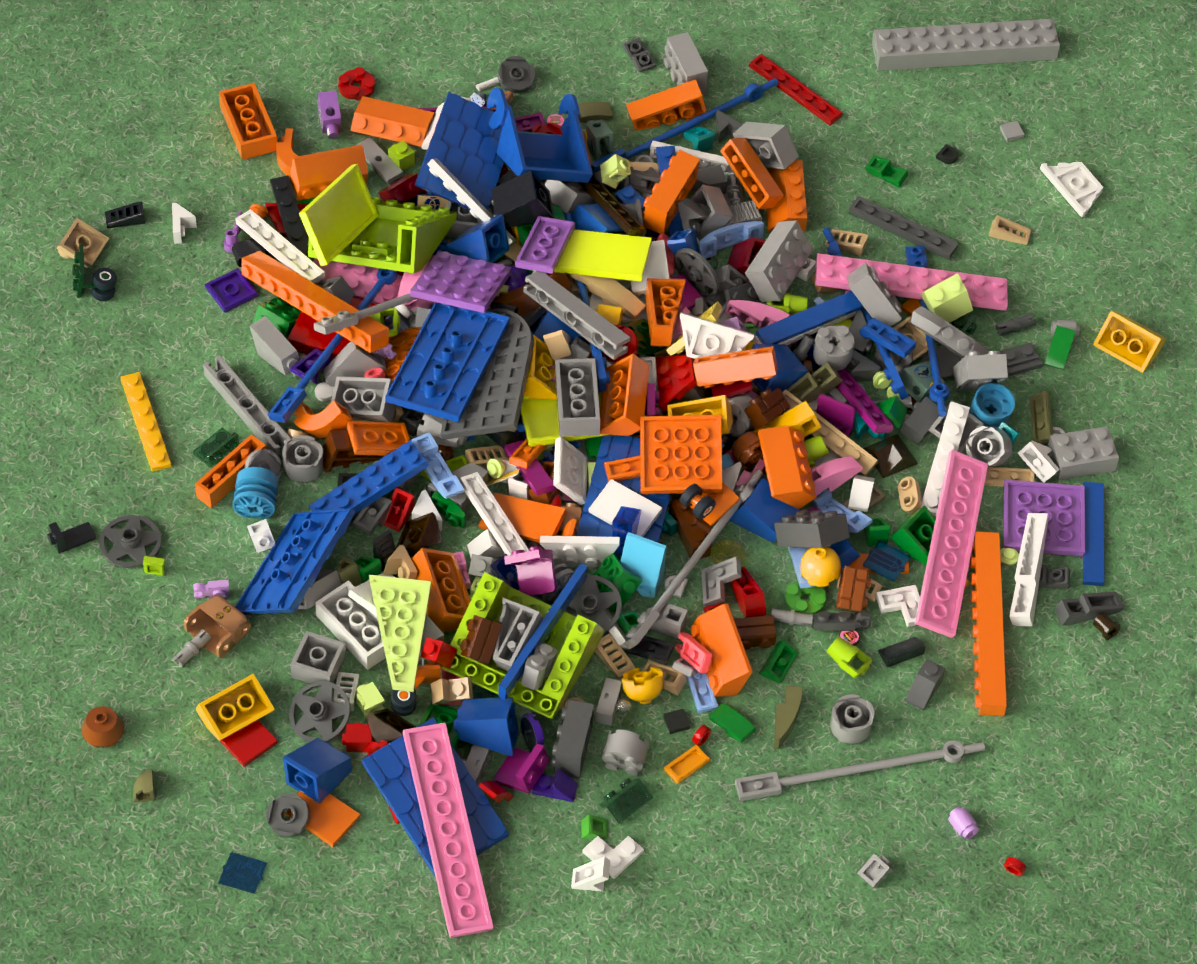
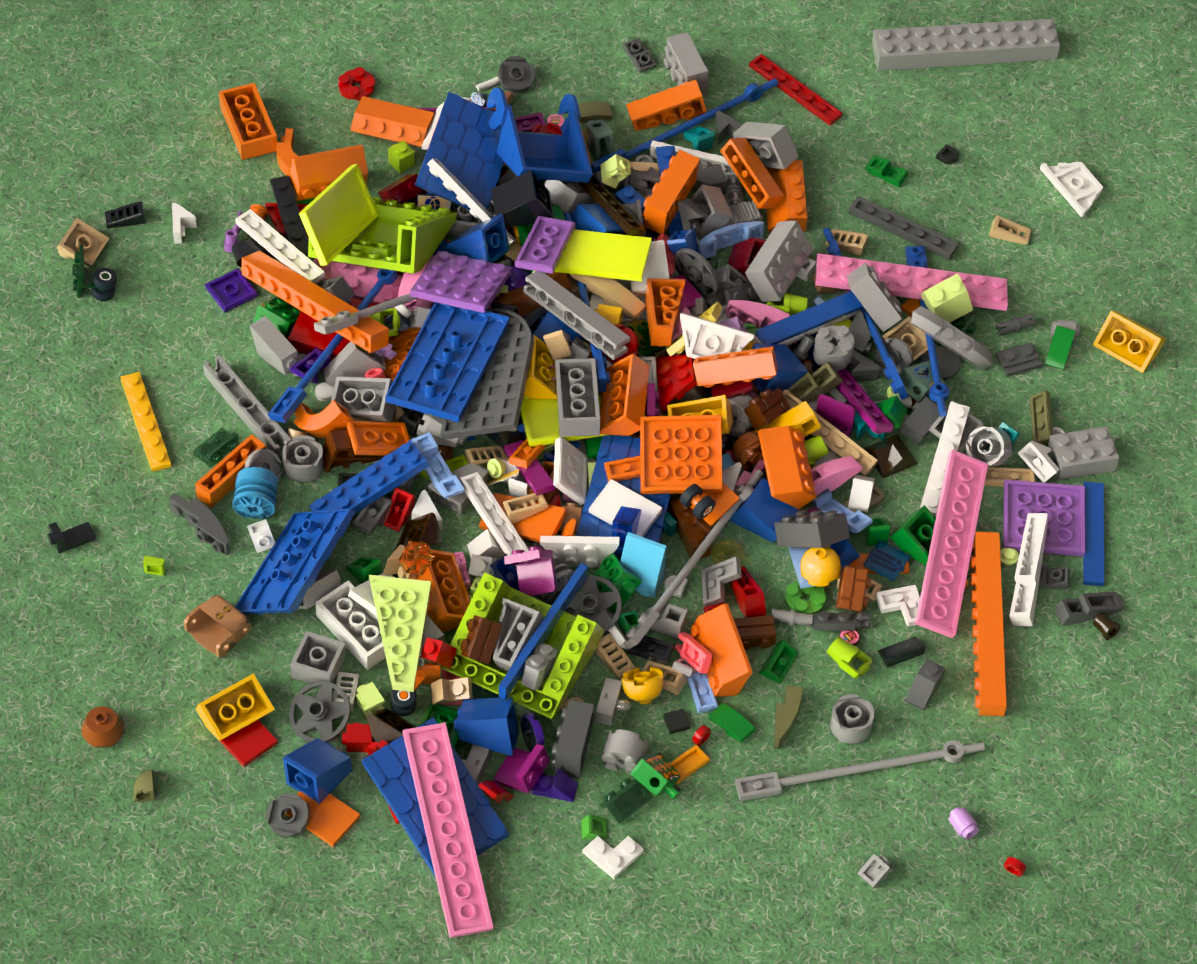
(130, 541): dark grey wheel -> none
(192, 648): light grey pin -> none
(205, 522): none -> dark grey slope
(213, 588): lavender plate -> none
(242, 872): piece -> none
(329, 124): medium lavender torso -> none
(349, 571): olive brick -> none
(380, 161): light grey tile -> none
(383, 548): black slope -> none
(416, 557): none -> clear orange brick
(454, 513): green slope -> none
(513, 506): none -> tan slope
(591, 875): white slope -> none
(657, 775): none -> green torso
(880, 380): yellowish green plate -> none
(888, 337): blue plate -> none
(909, 491): tan plate -> none
(979, 370): light grey brick -> none
(992, 404): dark azure wheel -> none
(1012, 131): light grey tile -> none

